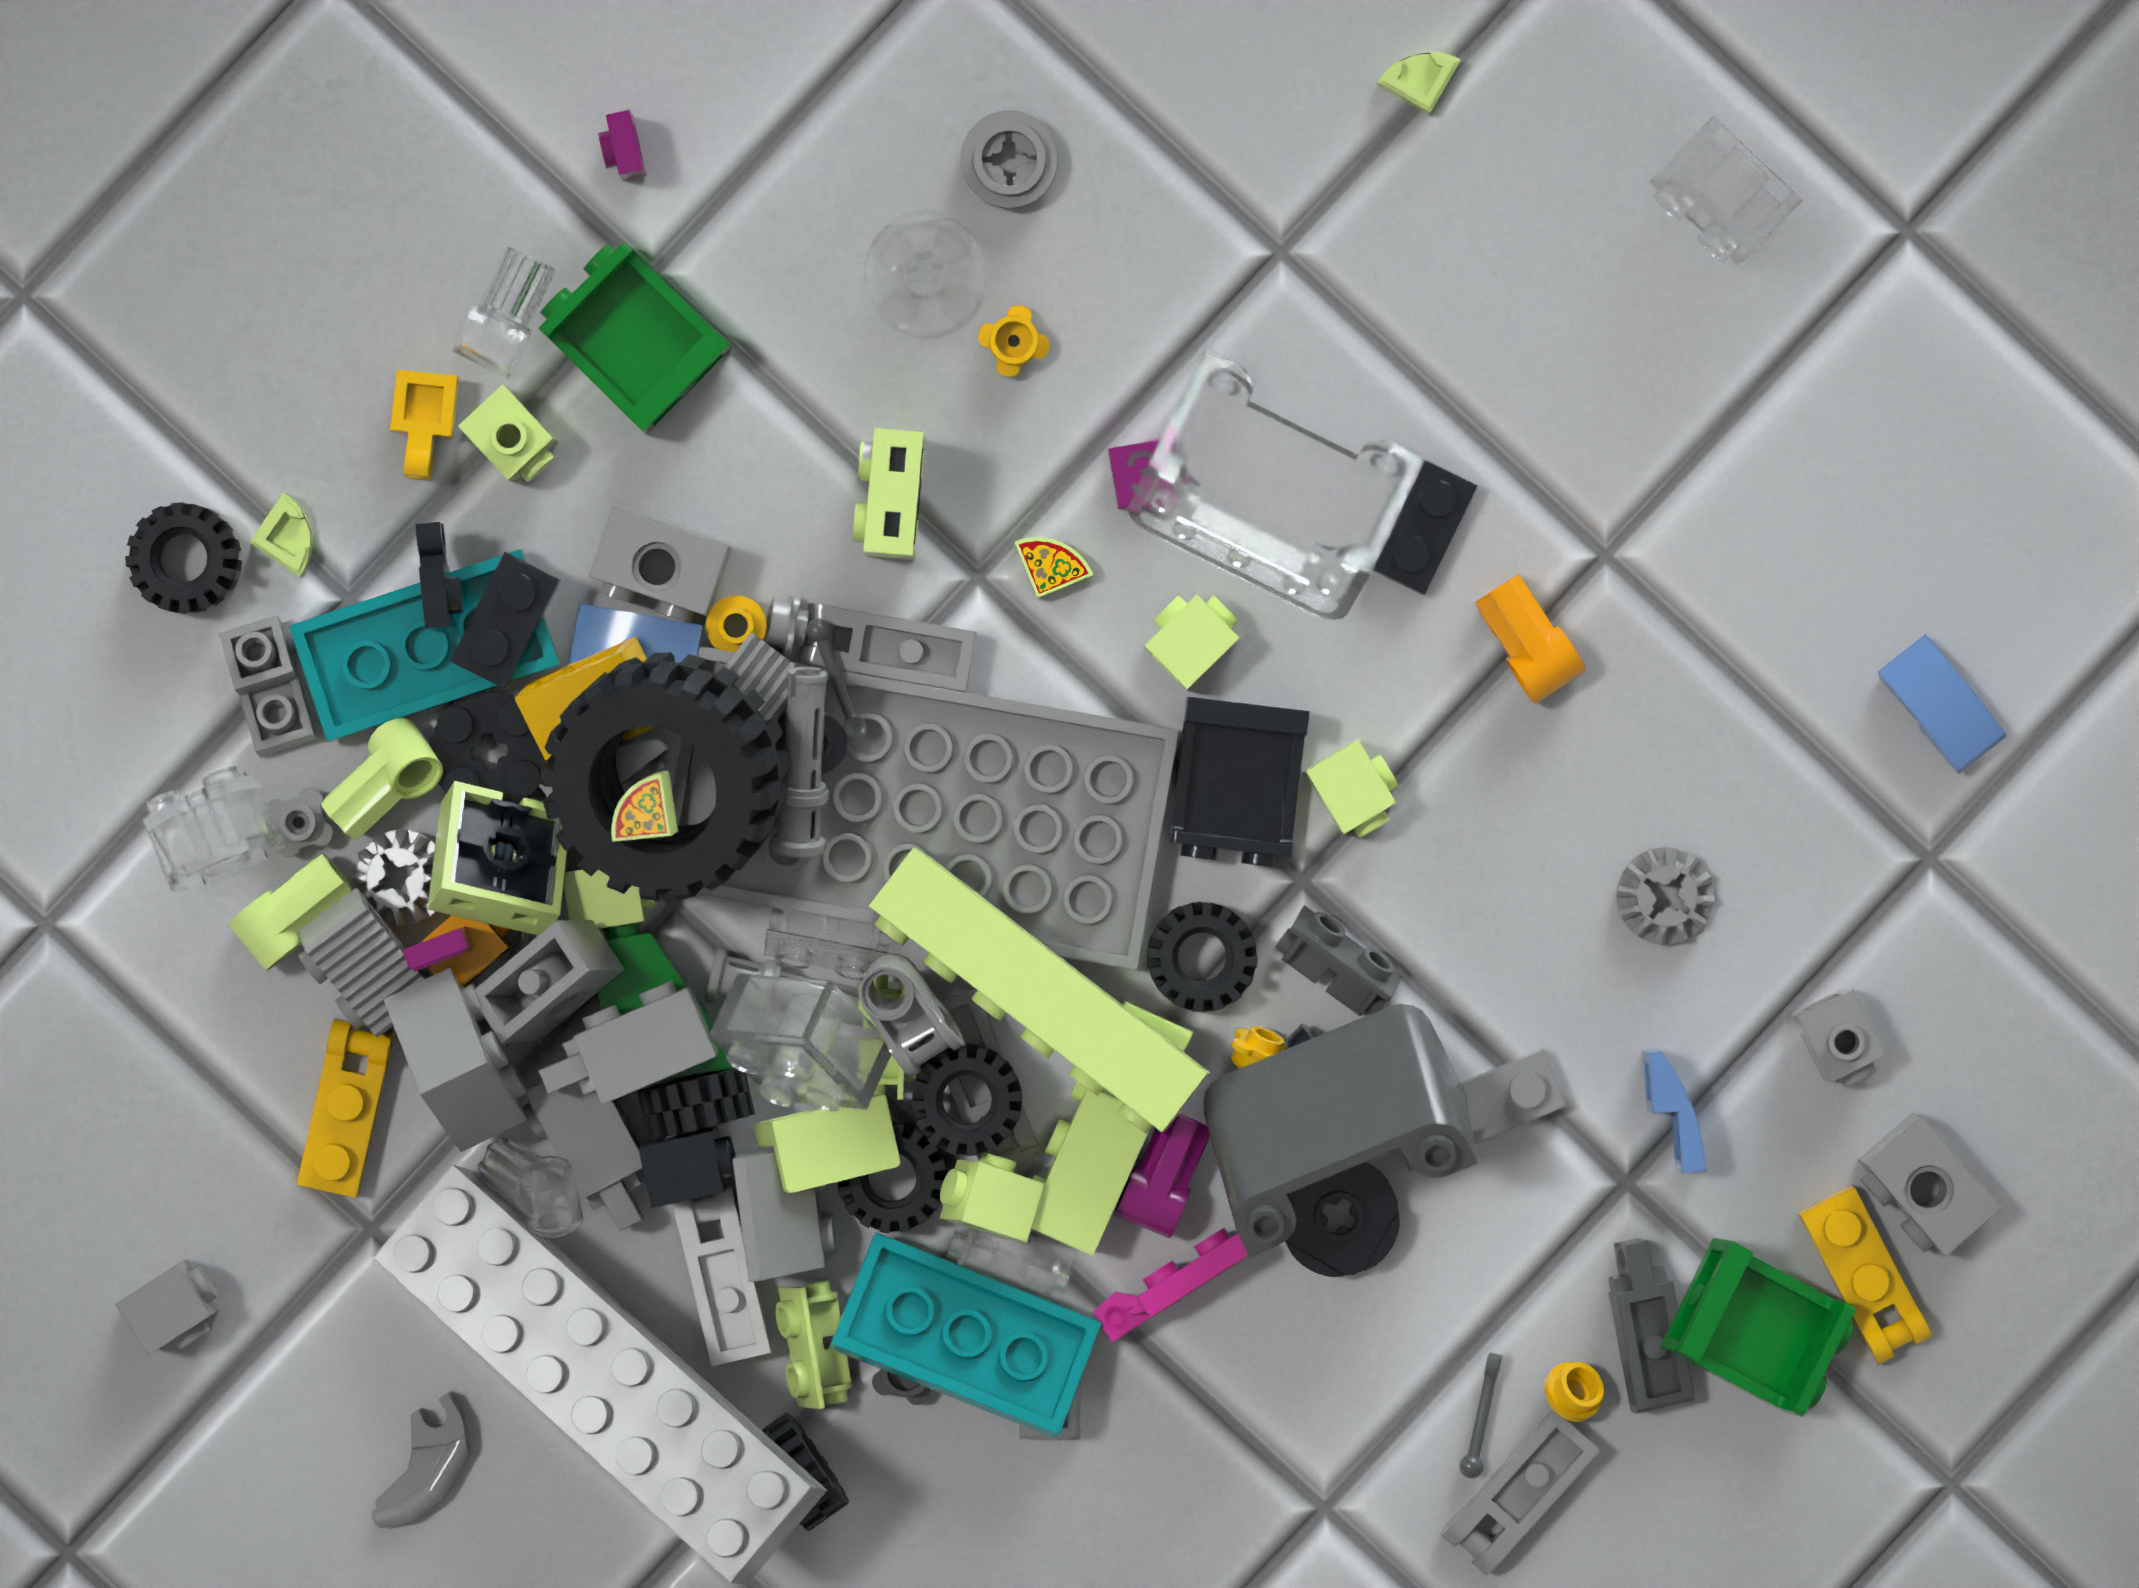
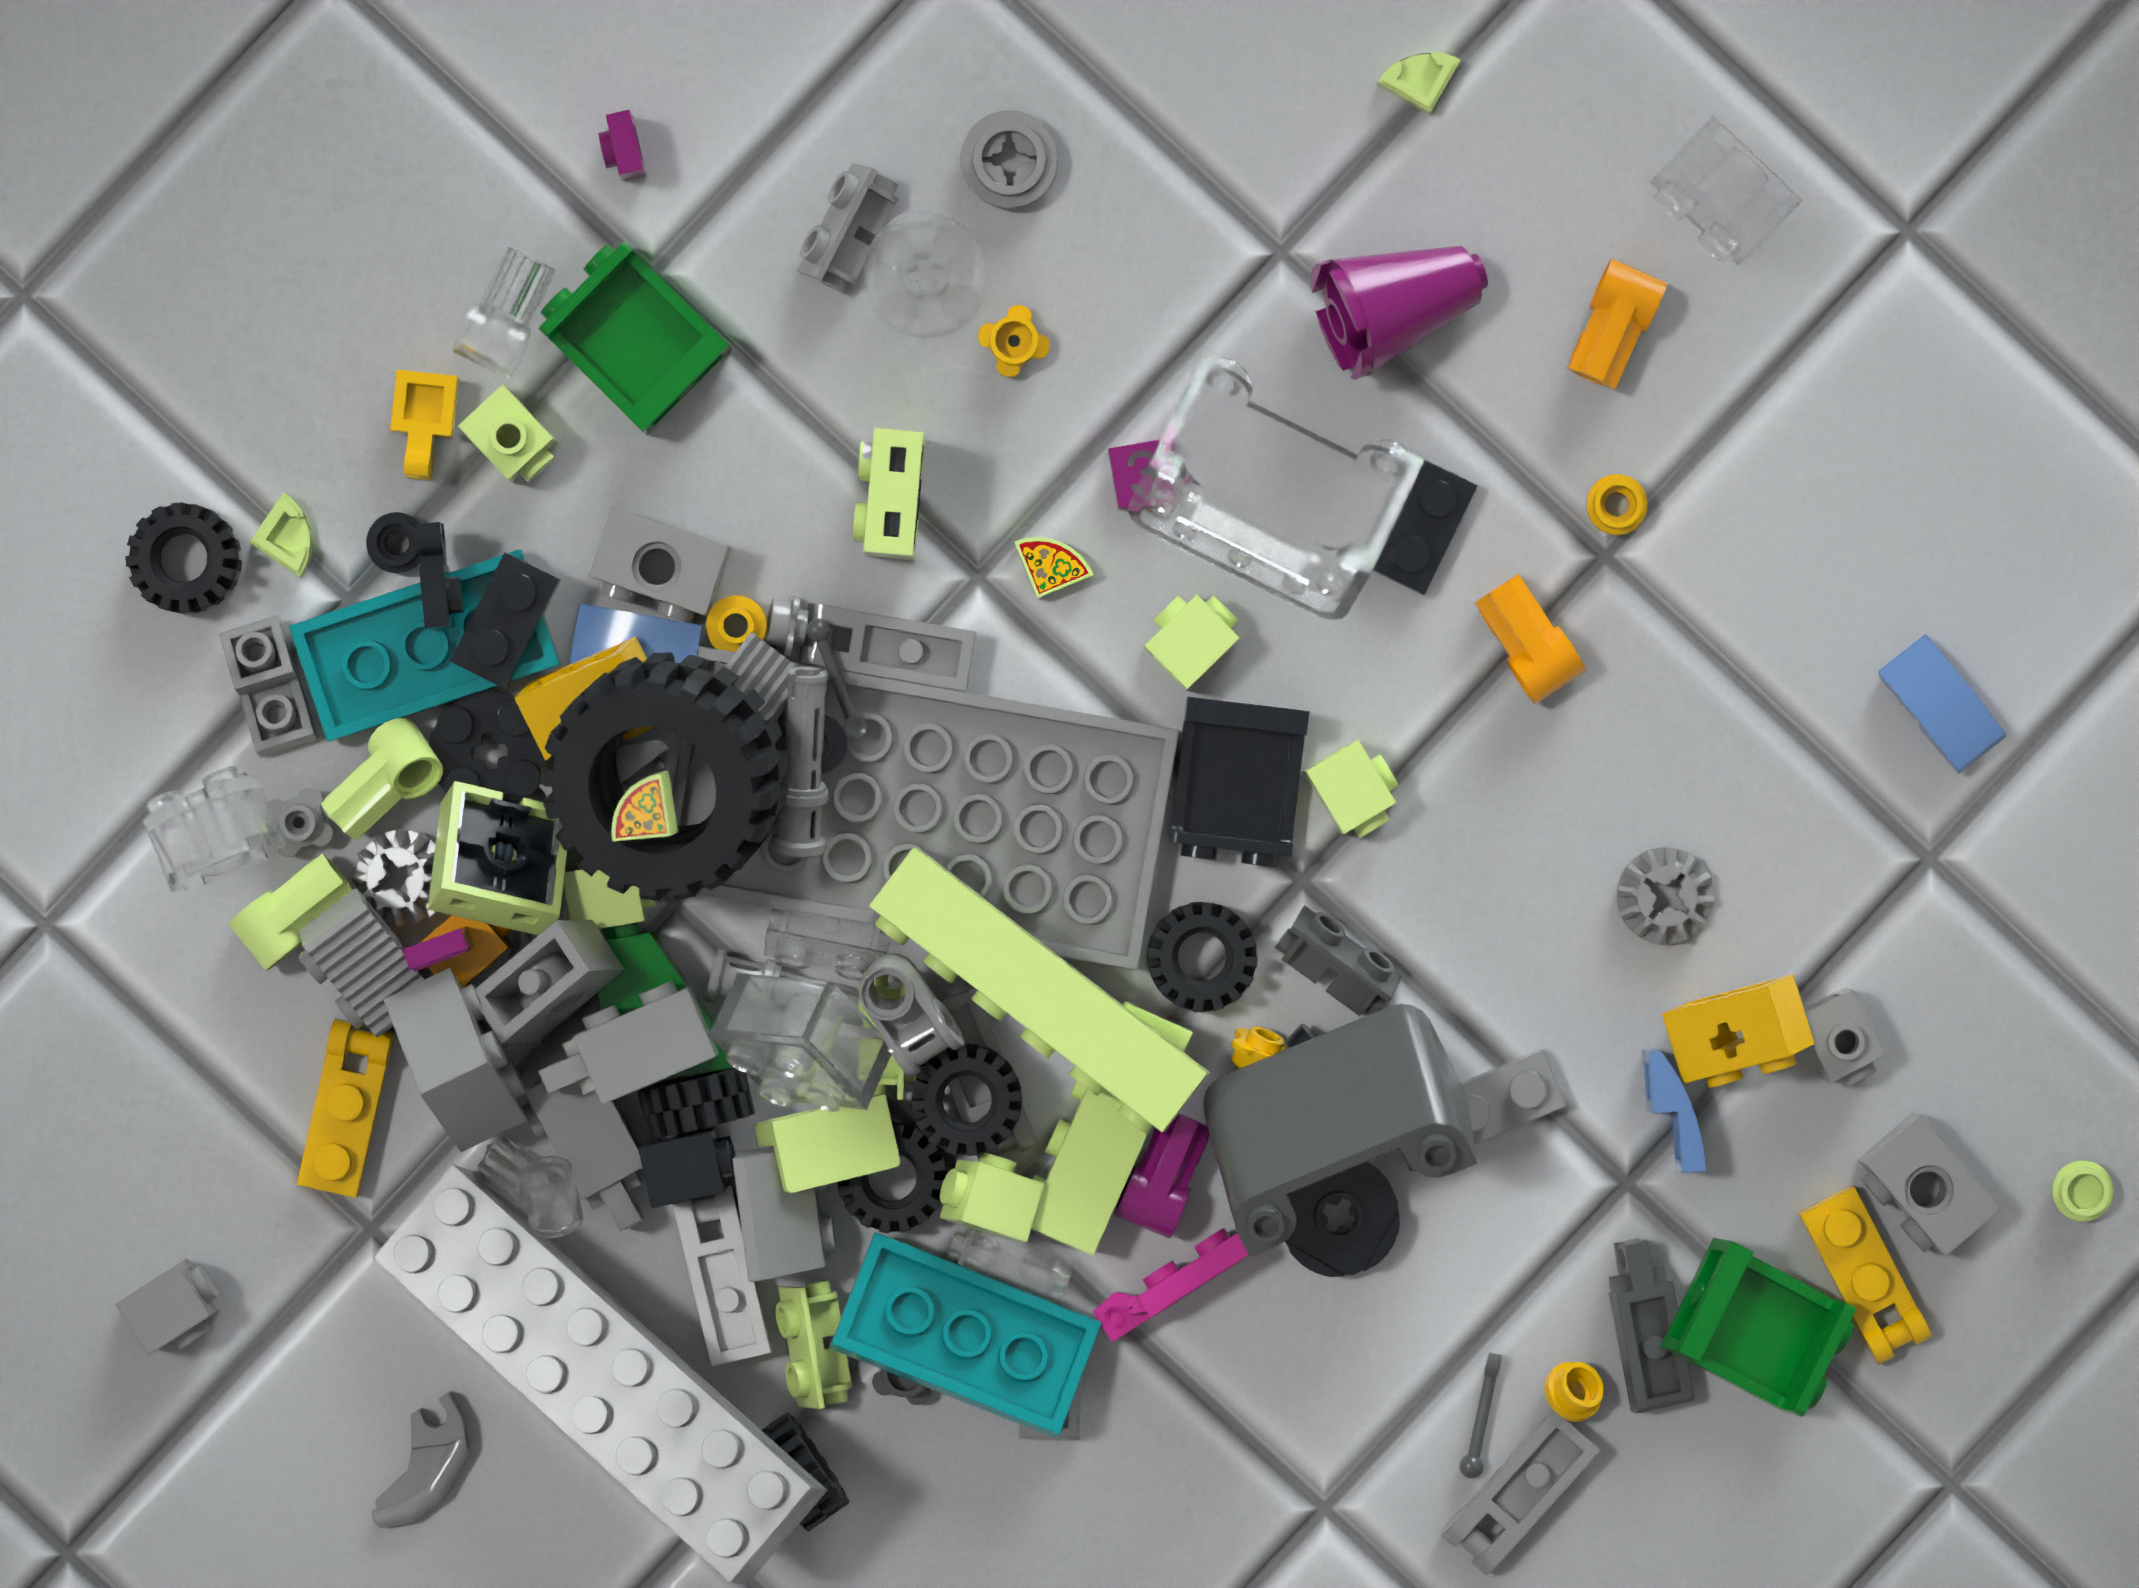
(377, 543): none -> black plate
(853, 205): none -> light grey hinge
(1392, 301): none -> magenta cone
(1620, 311): none -> light orange piece
(1635, 499): none -> yellow plate
(1707, 1028): none -> yellow brick
(2082, 1190): none -> yellowish green plate

